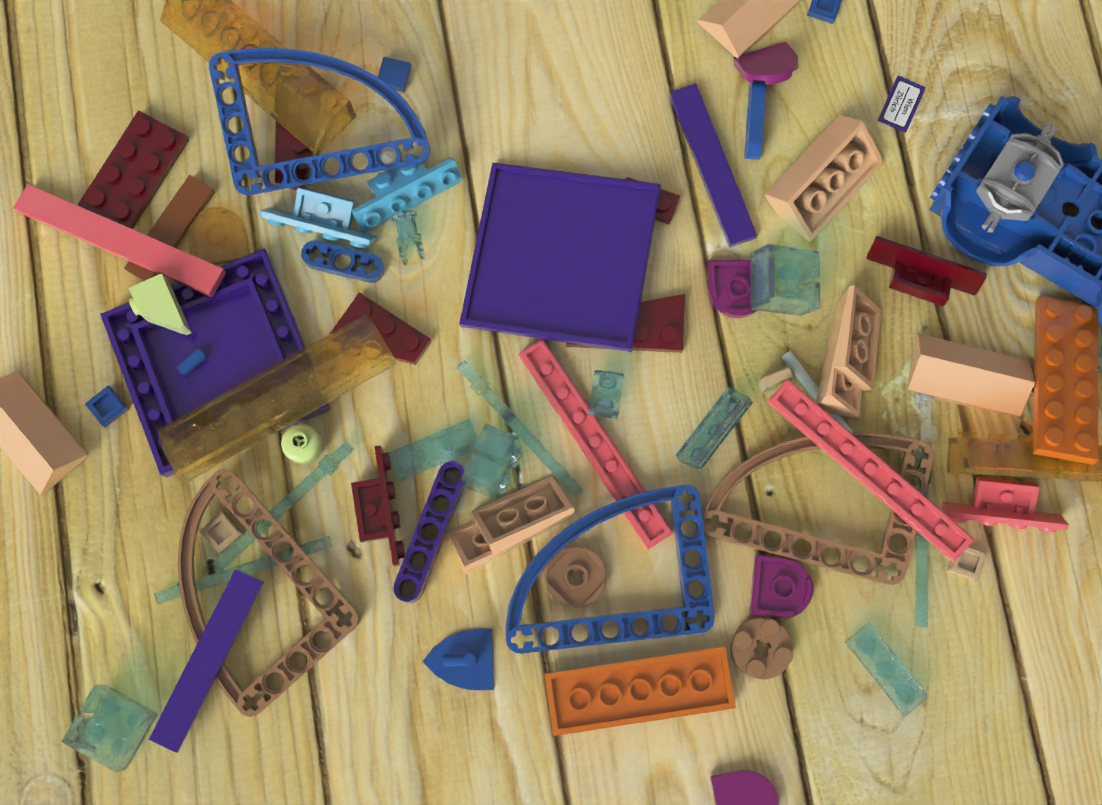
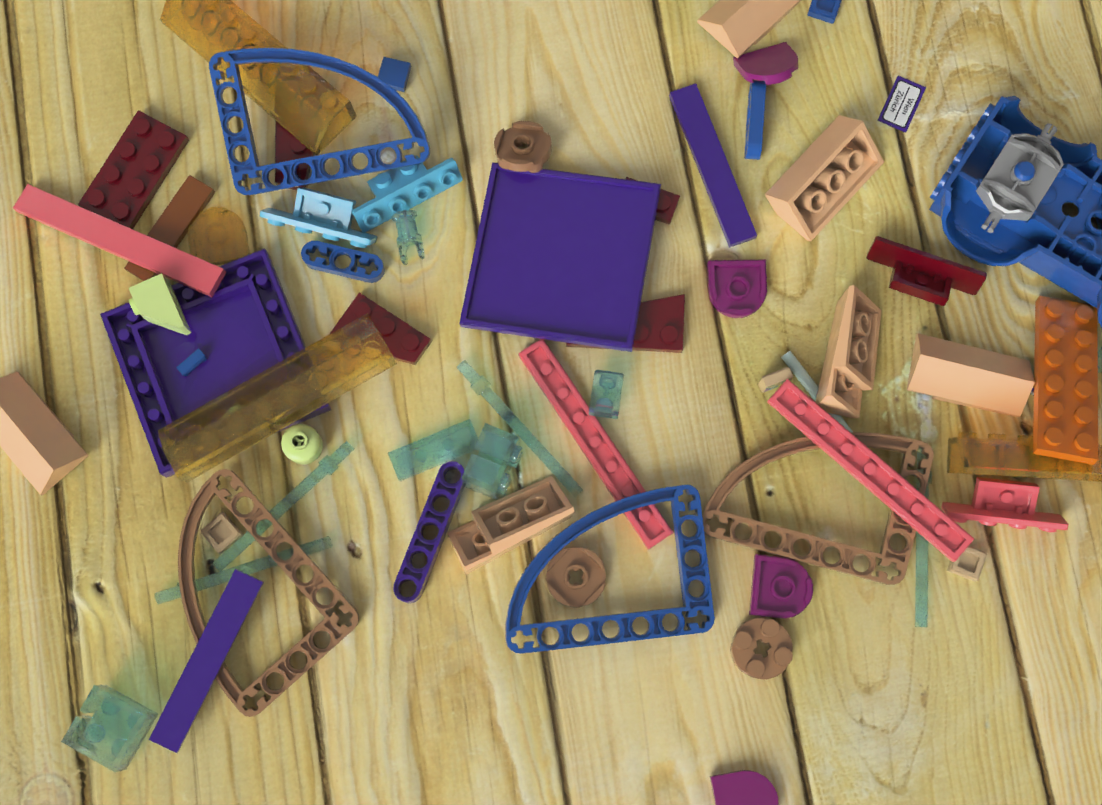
(106, 406): blue tile -> none
(374, 508): dark red bracket -> none
(464, 660): blue shield -> none
(527, 159): none -> medium nougat plate
(639, 691): orange plate -> none
(714, 429): clear light blue plate -> none
(777, 276): clear light blue piece -> none
(887, 669): clear light blue plate -> none

